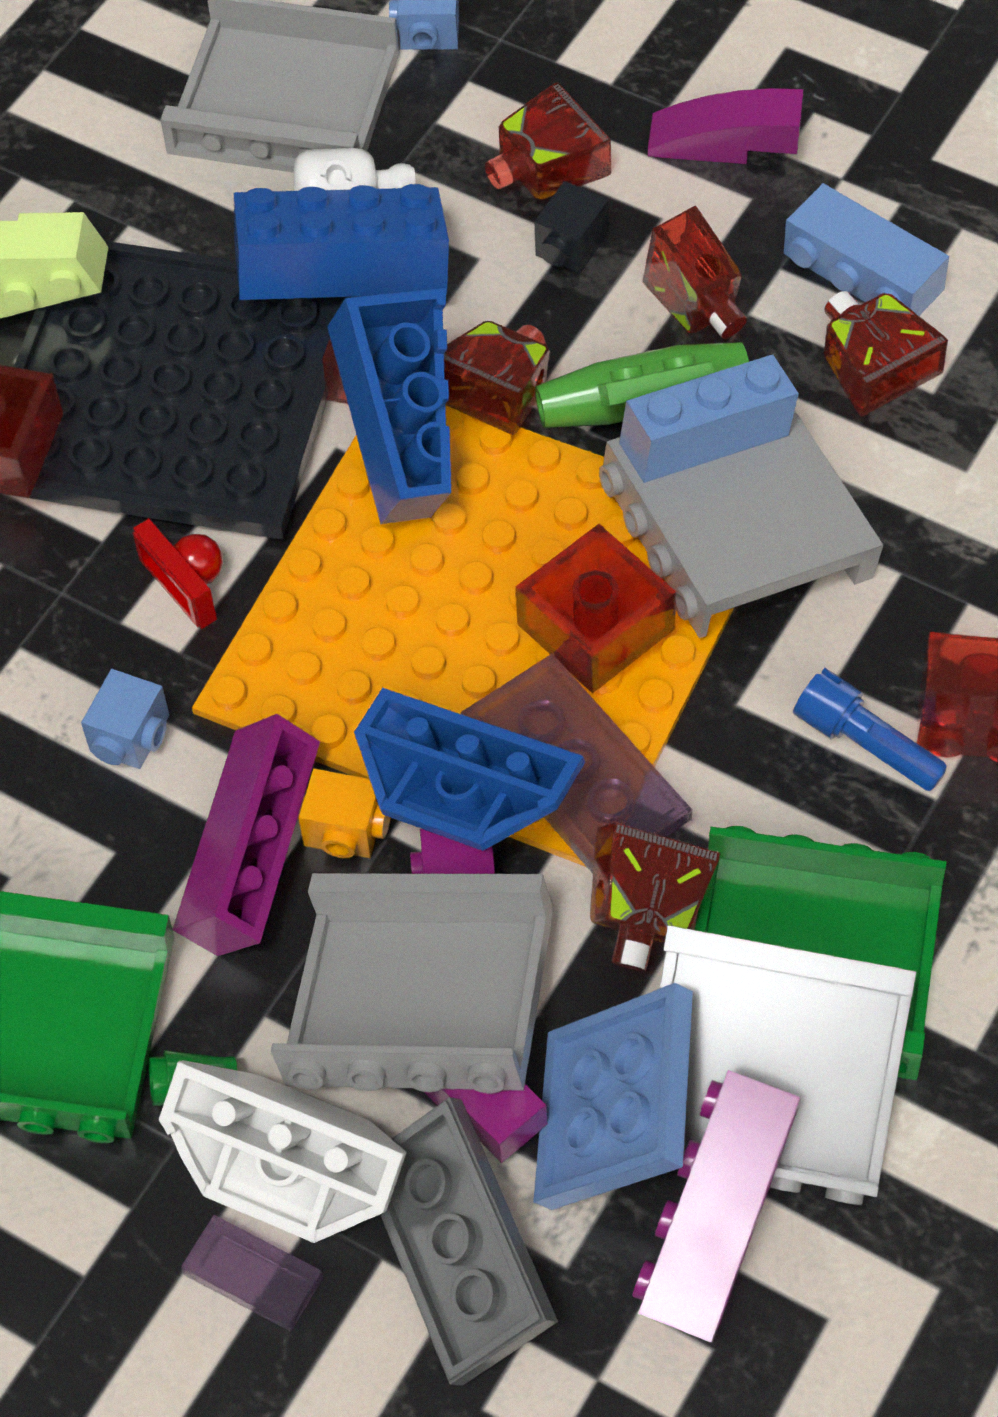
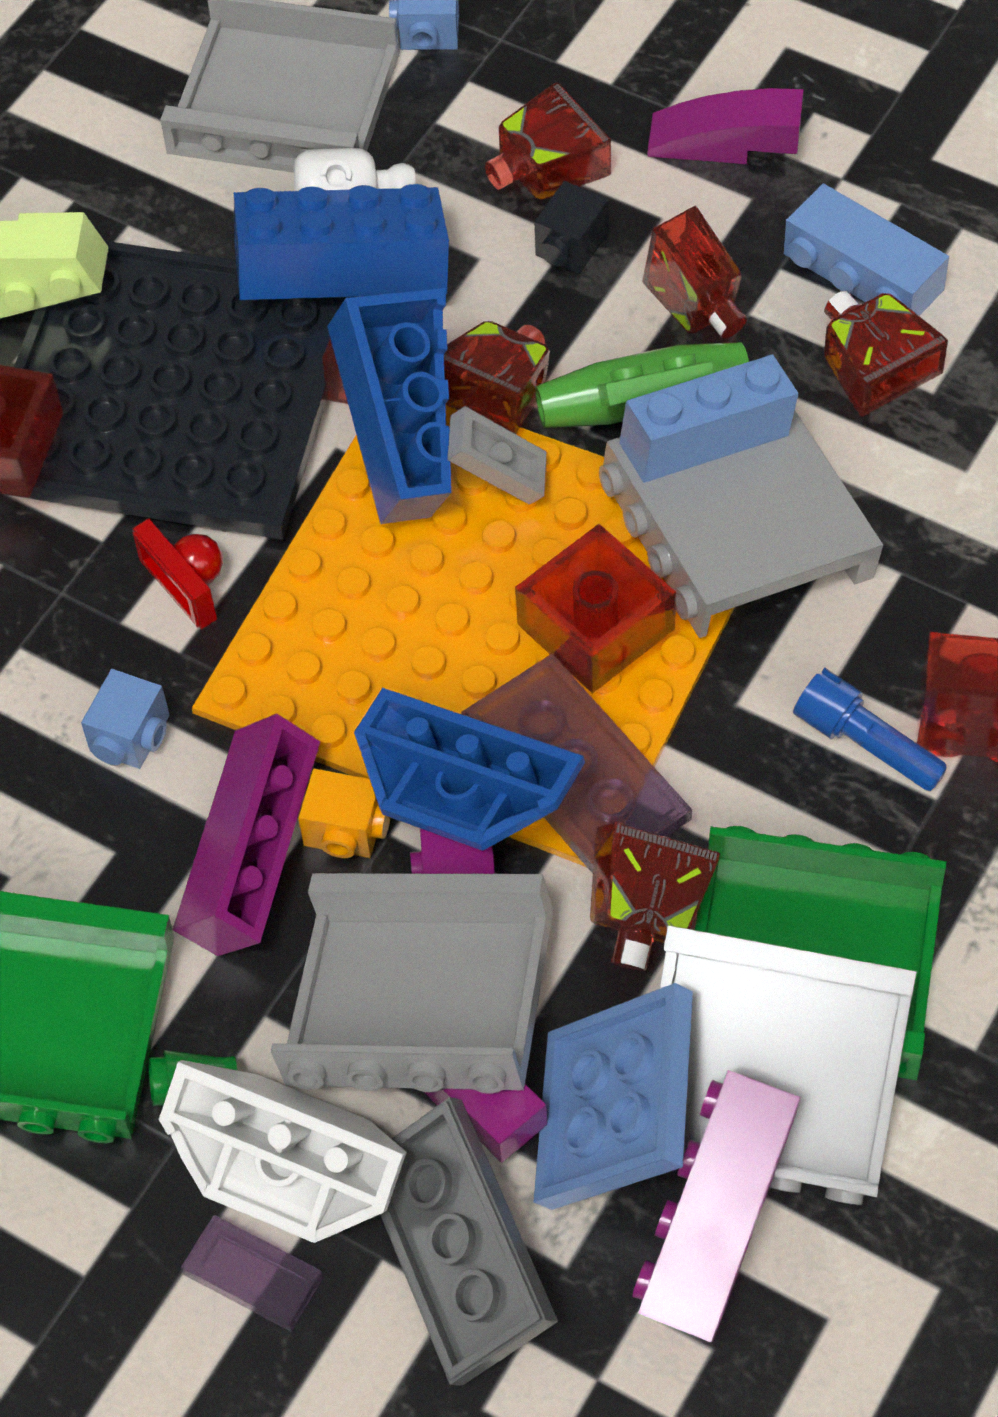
(497, 455): none -> light grey plate

